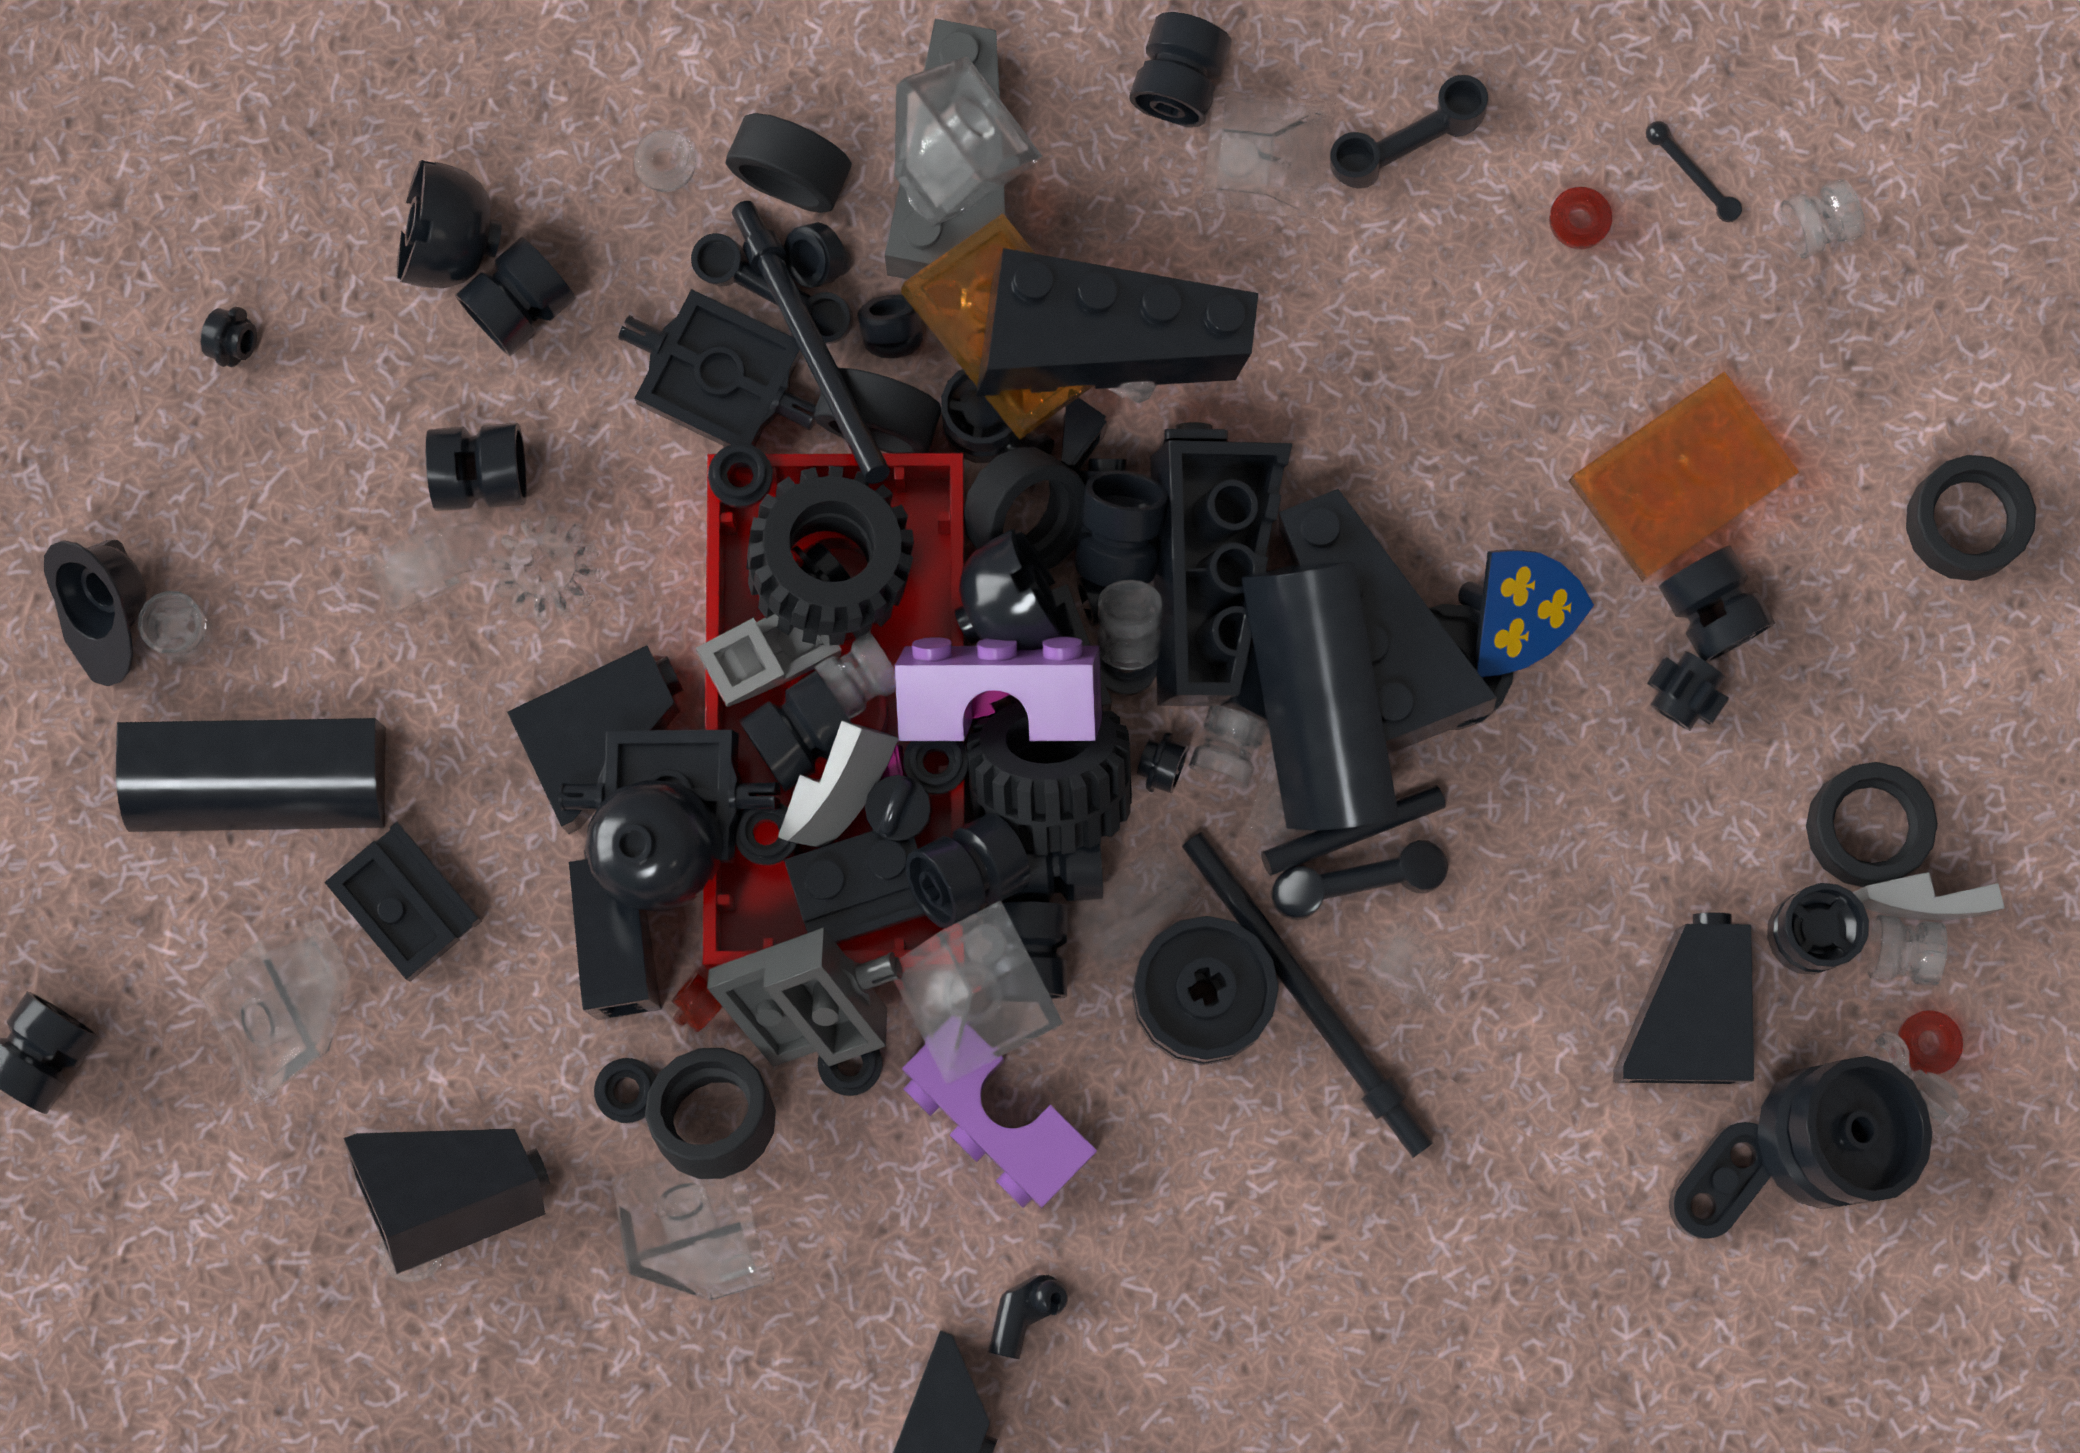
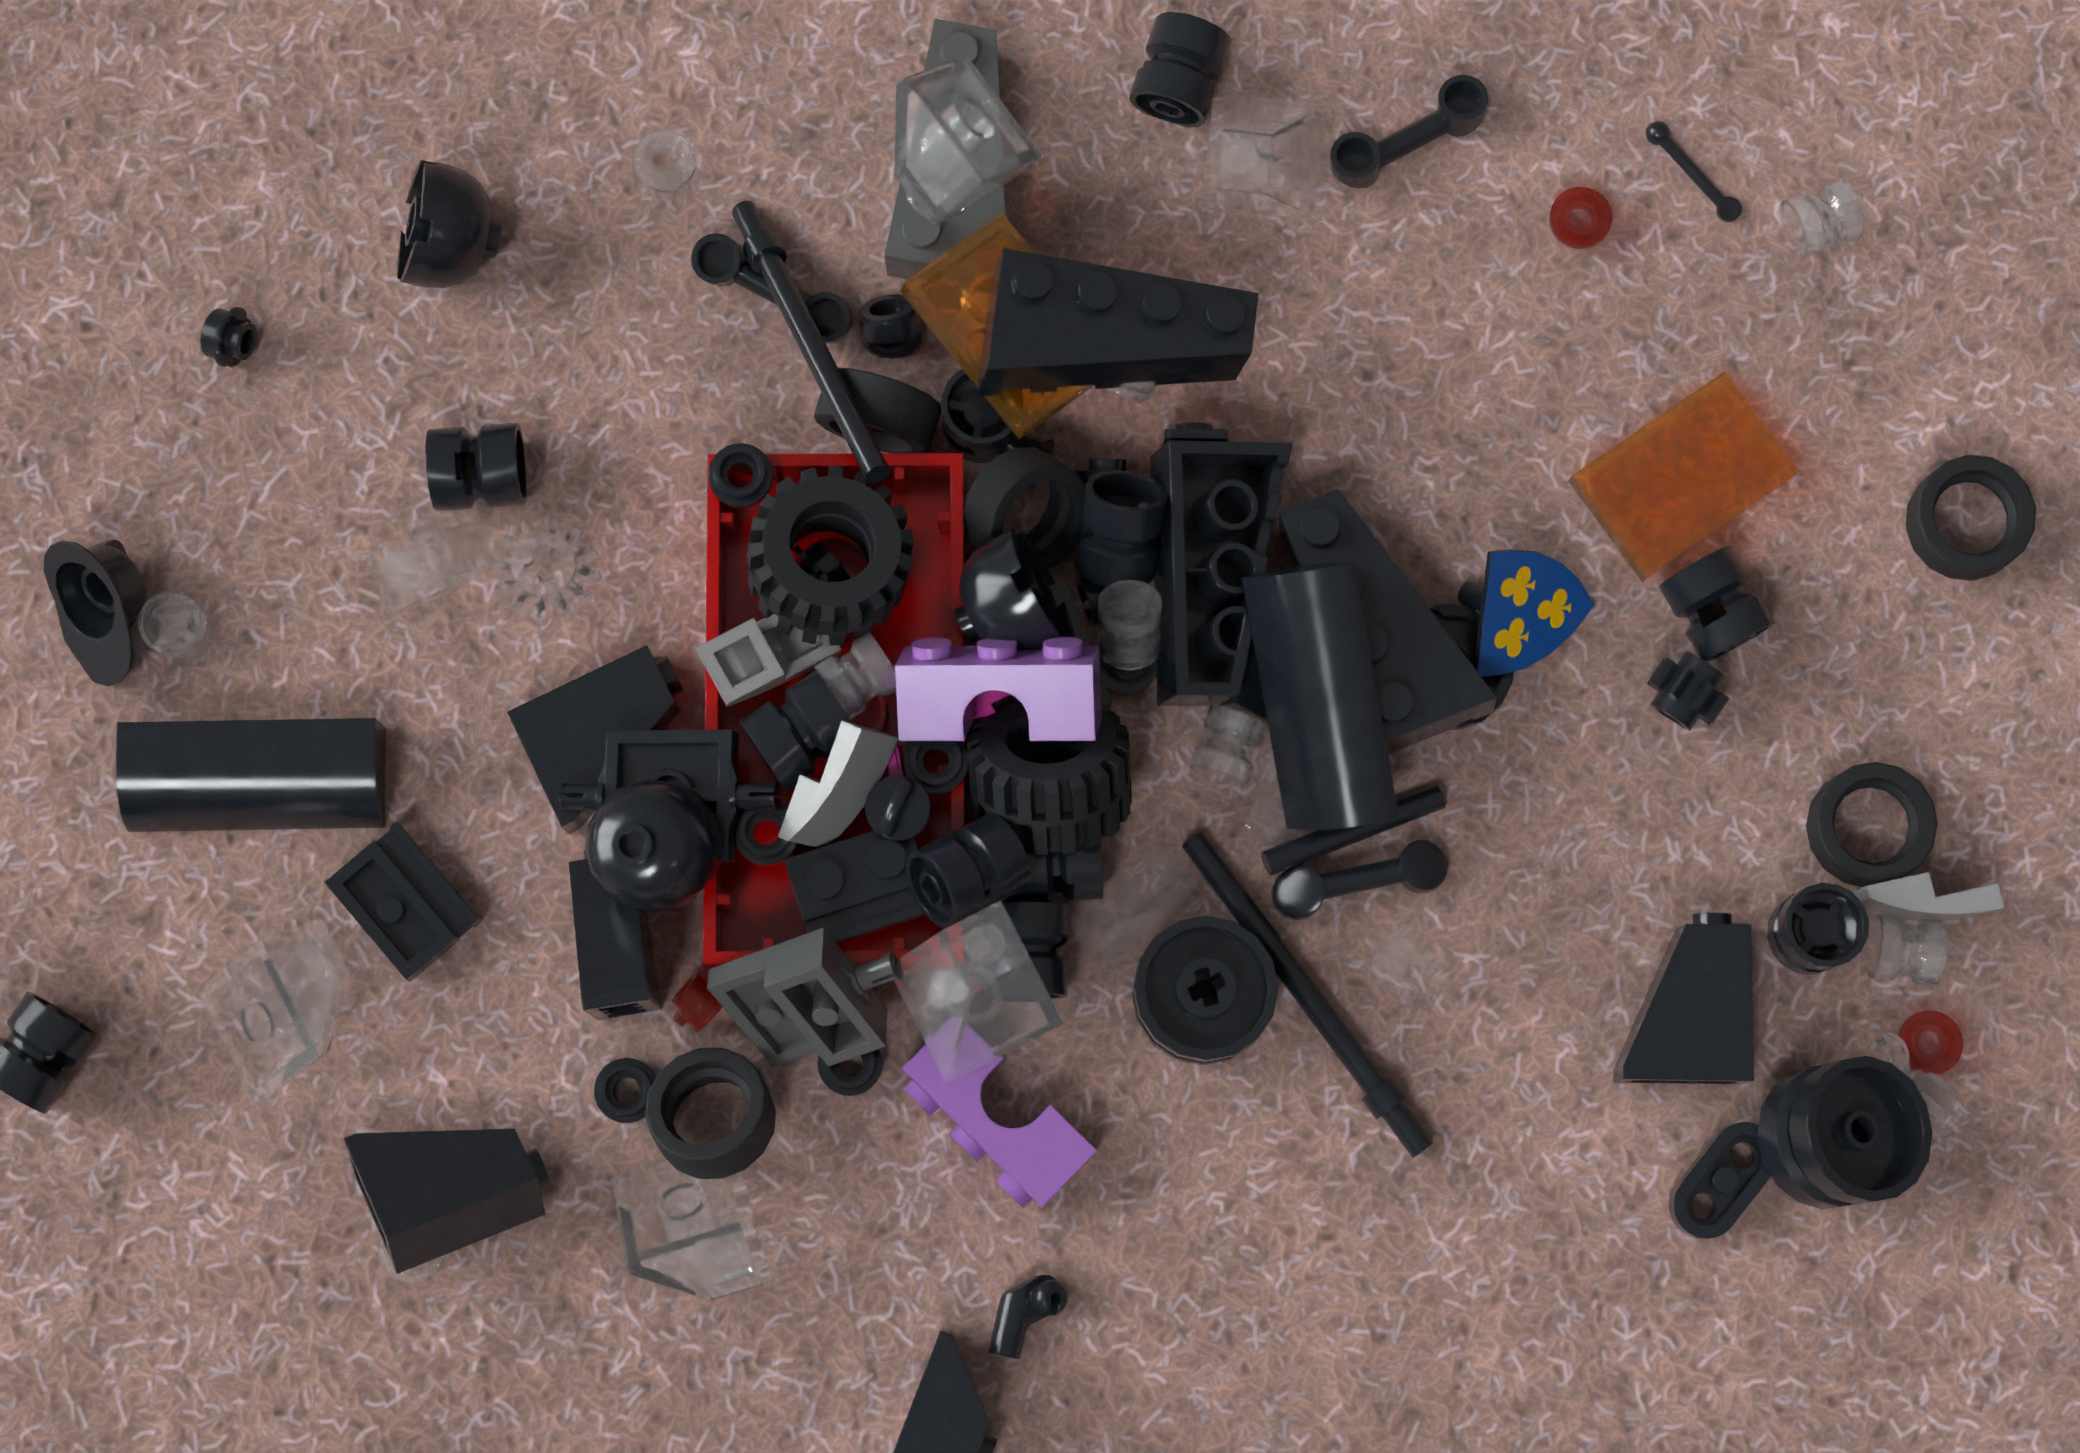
(515, 296): black wheel -> none
(718, 372): black plate -> none
(788, 162): black tyre -> none
(815, 255): black tile -> none
(1082, 433): black slope -> none
(1160, 763): black plate -> none

